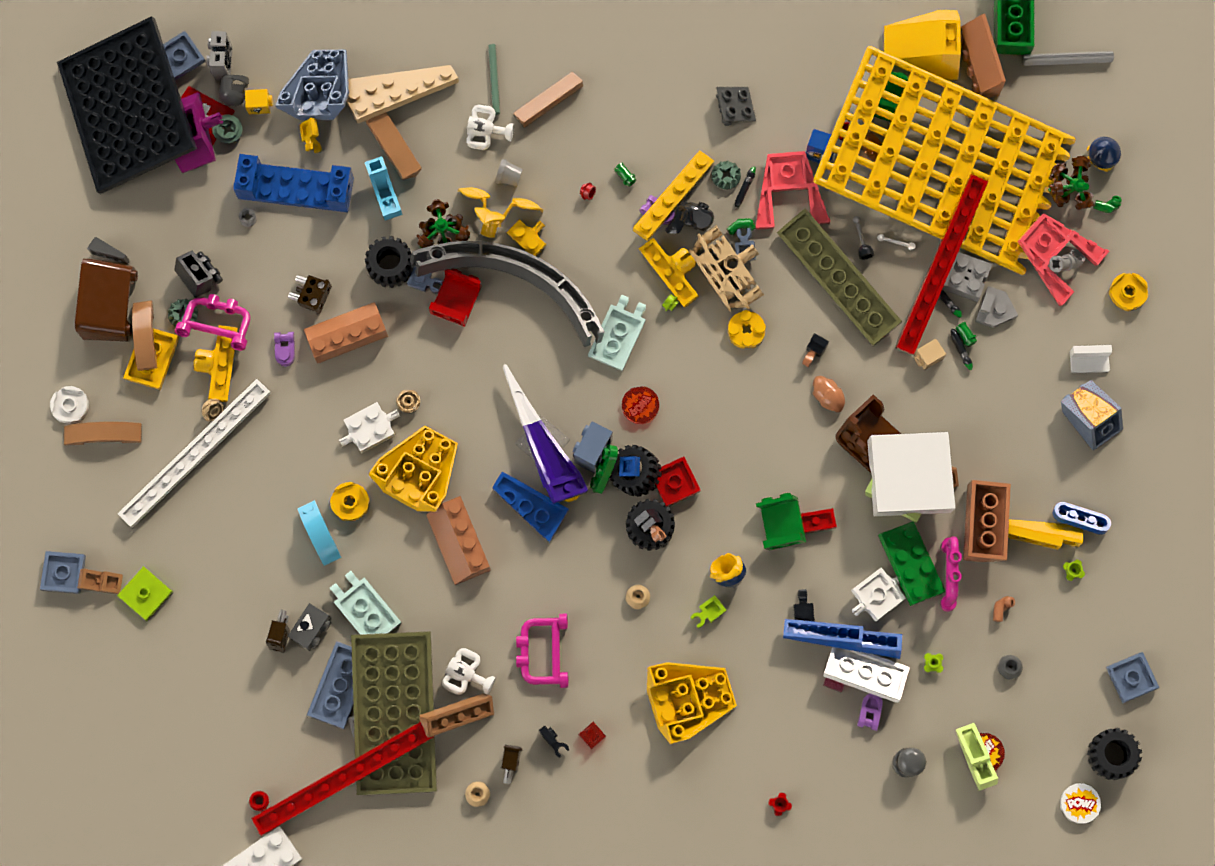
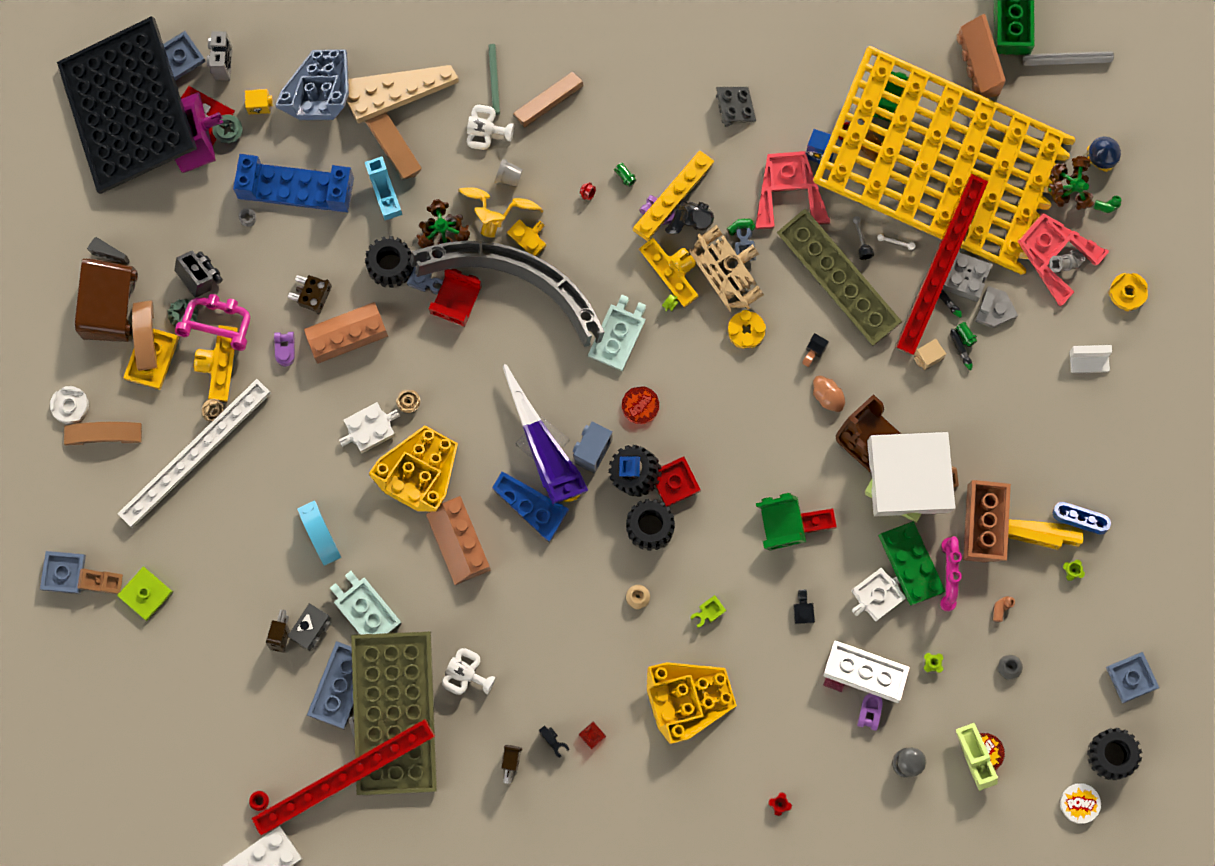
(231, 93): dark grey helmet -> none
(309, 132): yellow plate -> none
(340, 496): yellow plate -> none
(457, 714): medium nougat slope -> none
(484, 794): tan plate -> none
(523, 643): dark pink bar -> none
(604, 469): green plate -> none
(649, 520): black piece -> none
(727, 182): sand green gear -> none
(728, 570): yellow hair -> none
(745, 186): black piece -> none
(844, 637): blue slope -> none
(927, 42): yellow wedge -> none
(1093, 414): slope -> none

